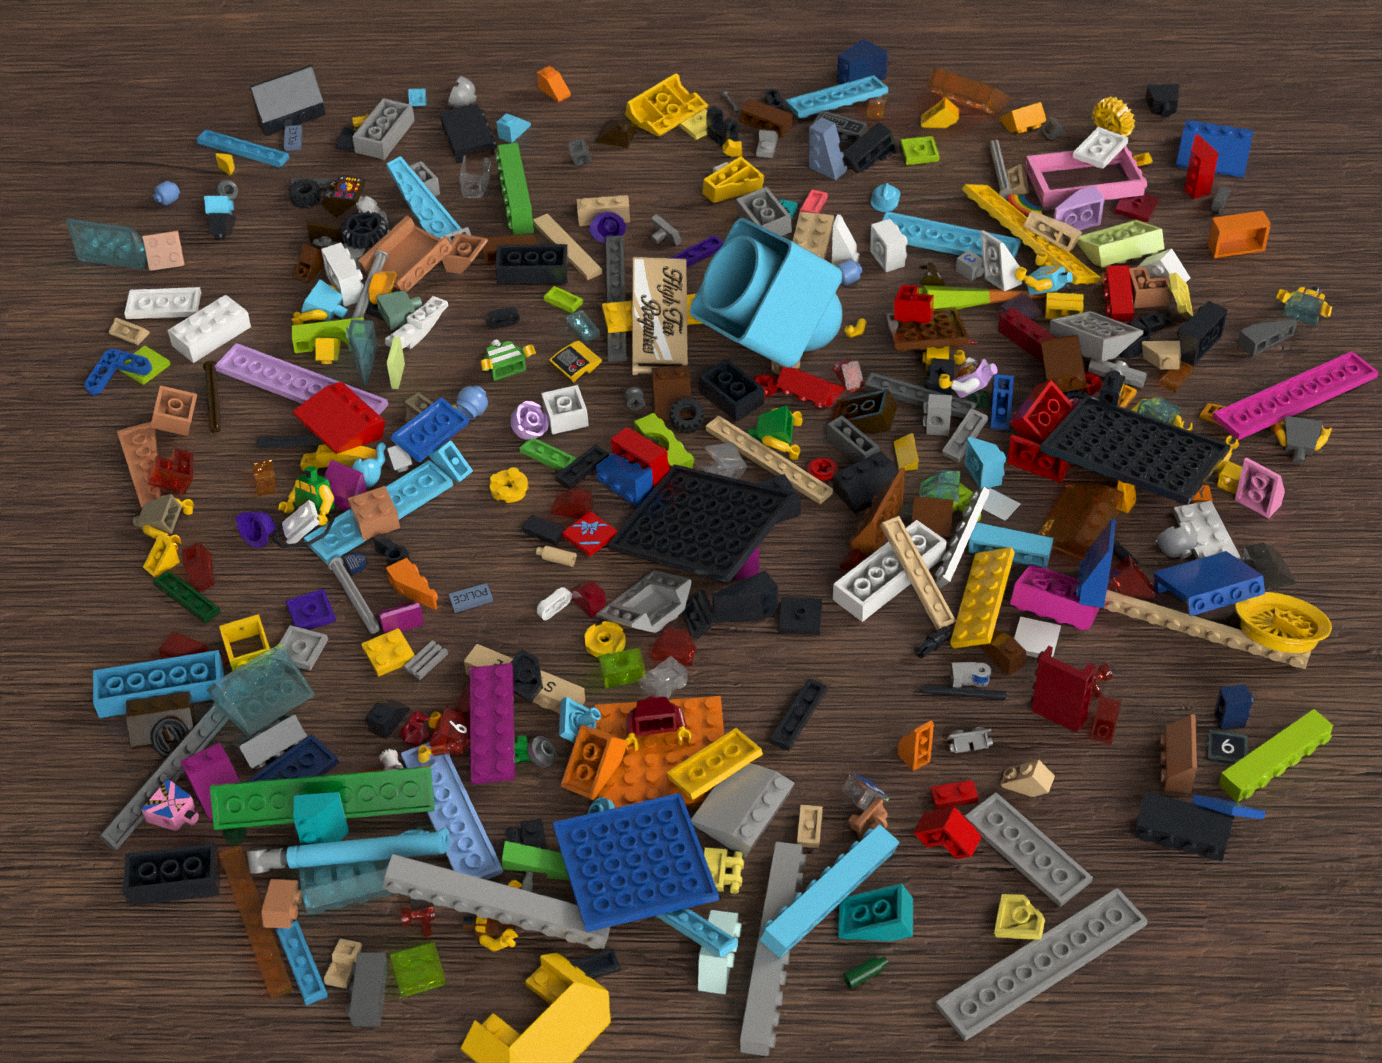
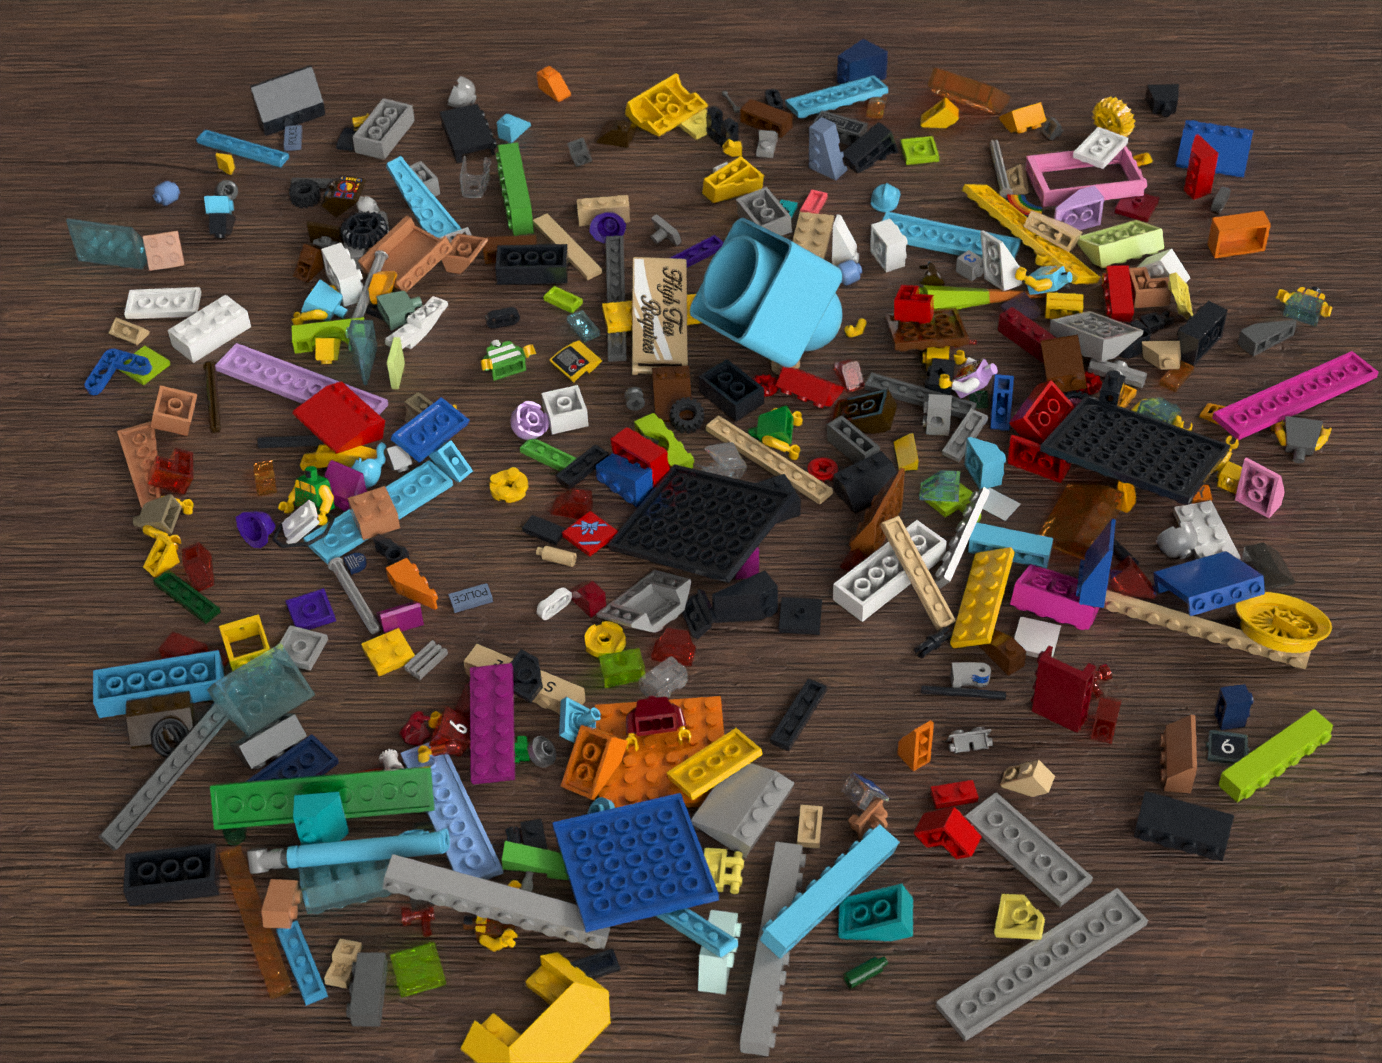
(170, 807): bright pink torso -> none
(207, 769): magenta slope -> none
(385, 717): black slope -> none
(417, 97): medium azure tile -> none
(471, 401): medium blue piece -> none
(934, 514): reddish brown tile -> none
(1228, 807): blue tile -> none

